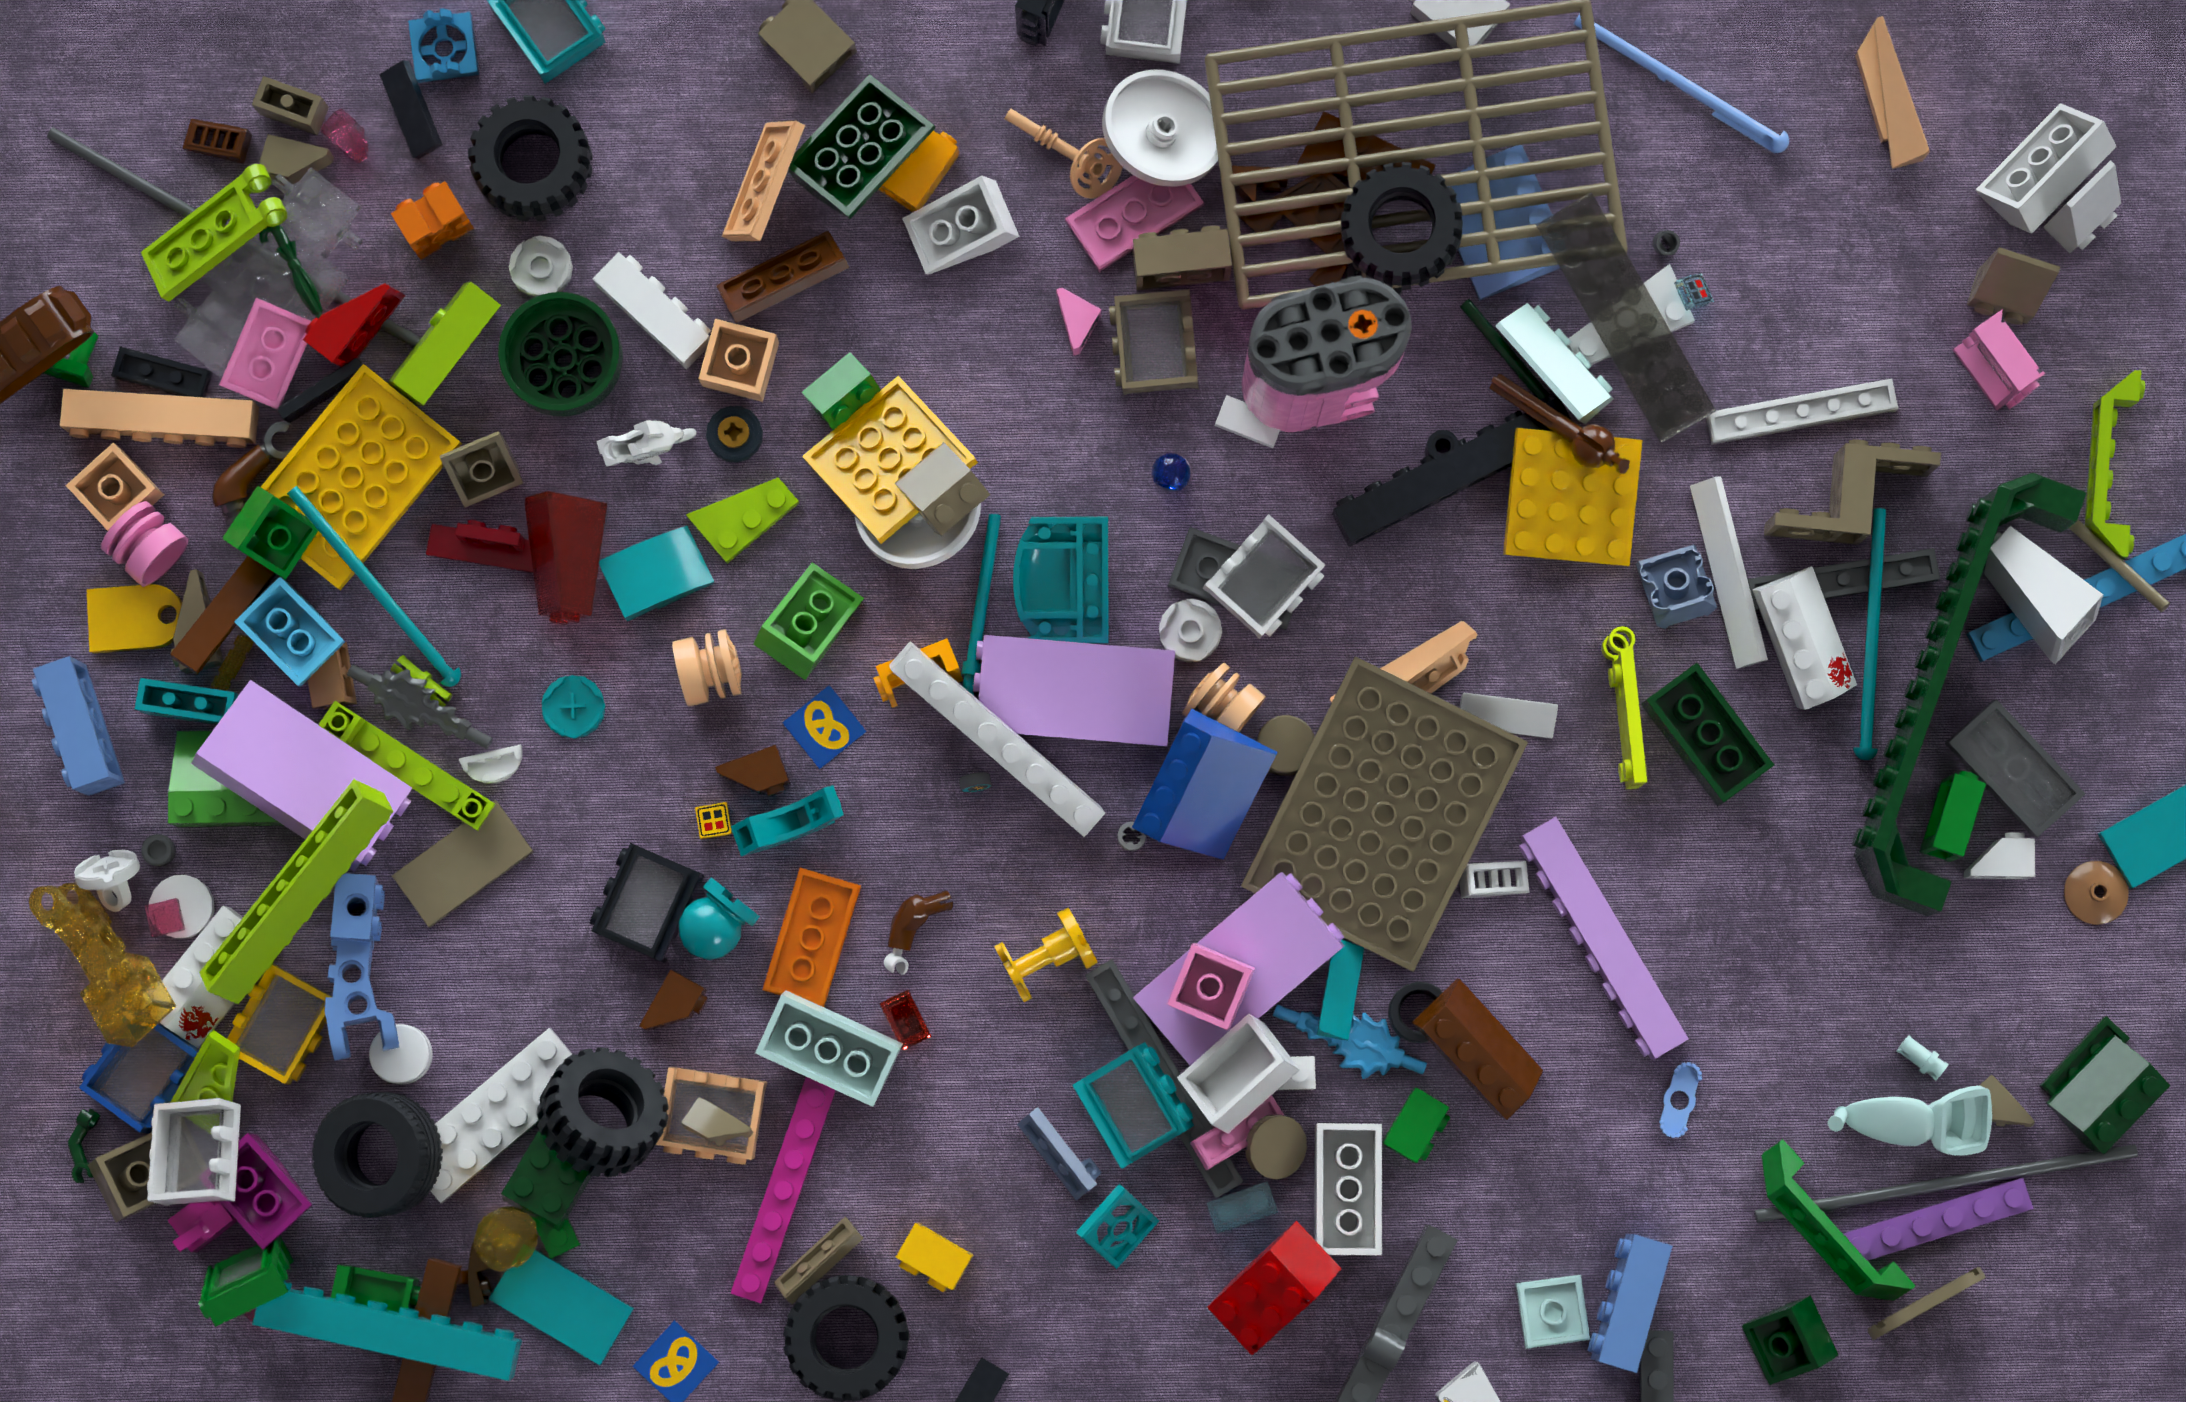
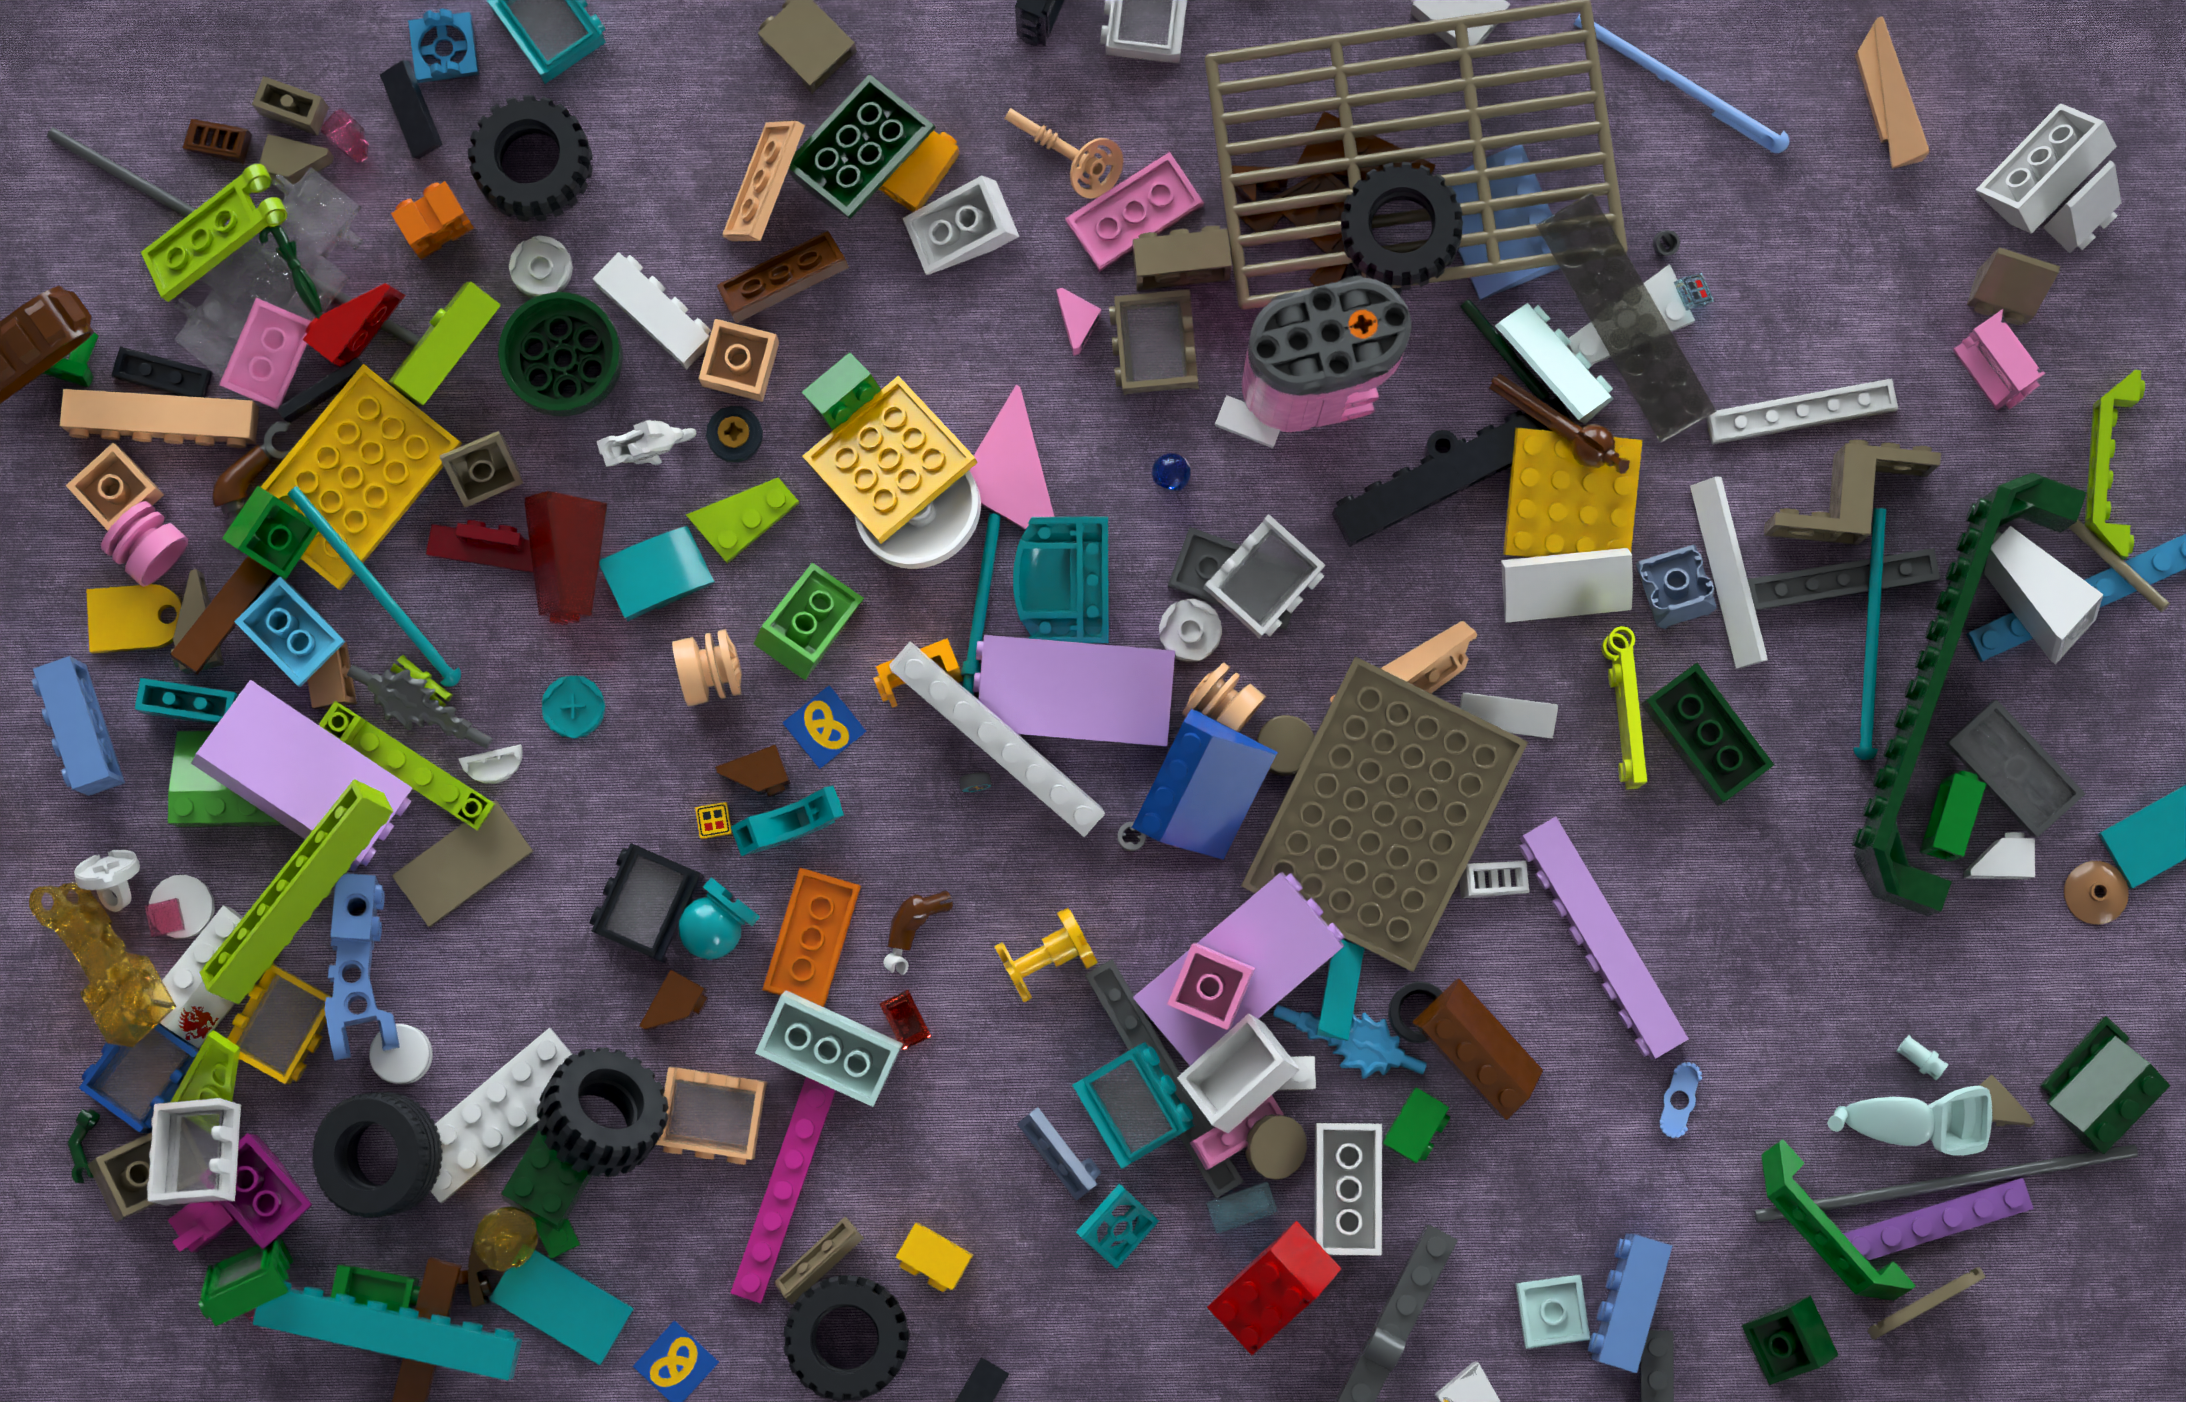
(158, 850): dark grey tile -> none
(232, 663): clear yellow axle -> none
(714, 1123): dark tan slope -> none
(942, 489): slope -> none
(1010, 467): none -> bright pink tile
(1161, 128): white dish -> none
(1567, 585): none -> white slope
(1805, 638): white slope -> none

